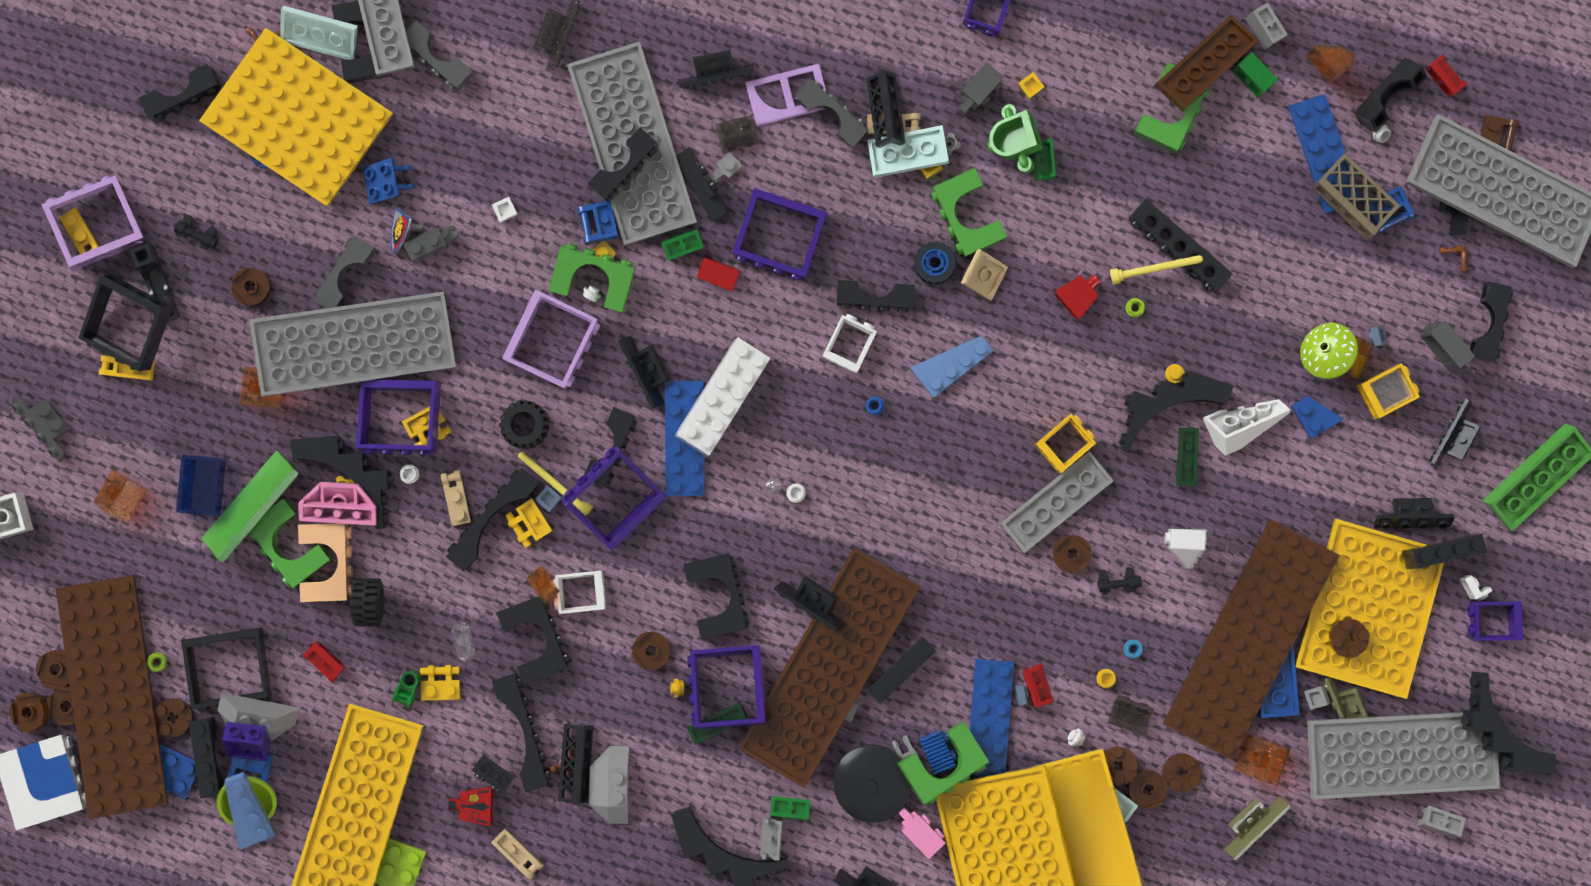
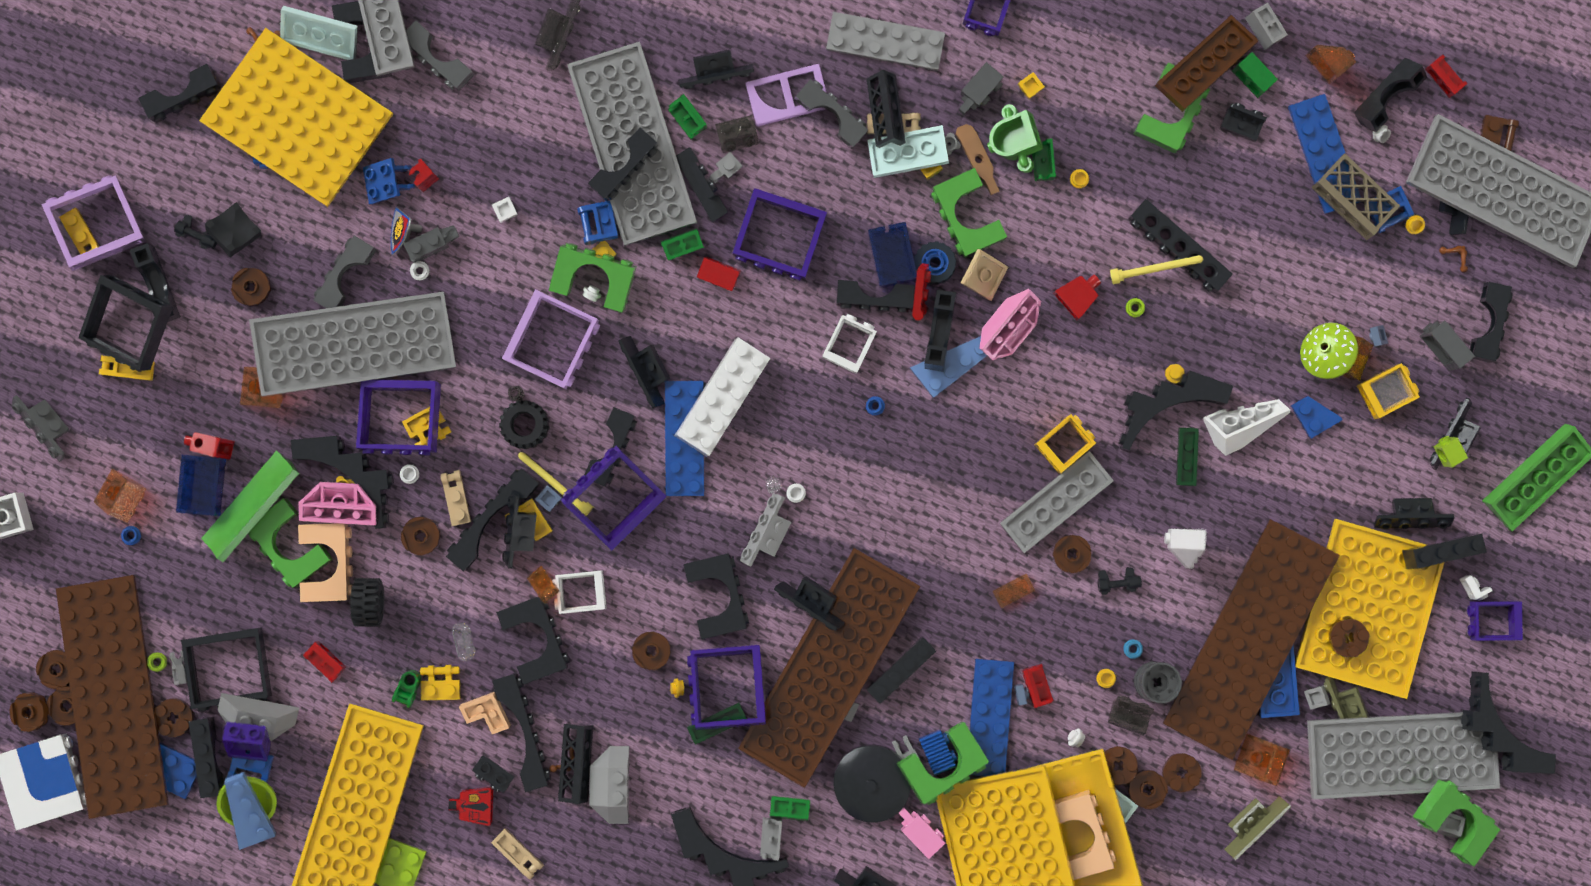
(137, 535): none -> blue plate
(178, 669): none -> light grey plate
(209, 445): none -> red torso
(233, 230): none -> black brick
(410, 531): none -> reddish brown plate
(415, 275): none -> white plate
(426, 176): none -> red hinge
(487, 708): none -> light nougat plate
(512, 394): none -> clear smoke pin
(520, 530): none -> black bracket
(687, 116): none -> green hinge
(768, 532): none -> light grey bracket
(885, 41): none -> light grey plate
(892, 255): none -> clear blue piece
(921, 292): none -> red plate
(940, 330): none -> black arch
(973, 148): none -> medium nougat piece
(1010, 325): none -> bright pink wedge
(1013, 590): none -> clear orange plate
(1079, 178): none -> yellow plate
(1098, 856): none -> light nougat arch
(1166, 676): none -> dark grey wheel
(1243, 121): none -> black bracket
(1415, 224): none -> yellow plate
(1450, 451): none -> lime brick
(1478, 828): none -> bright green arch

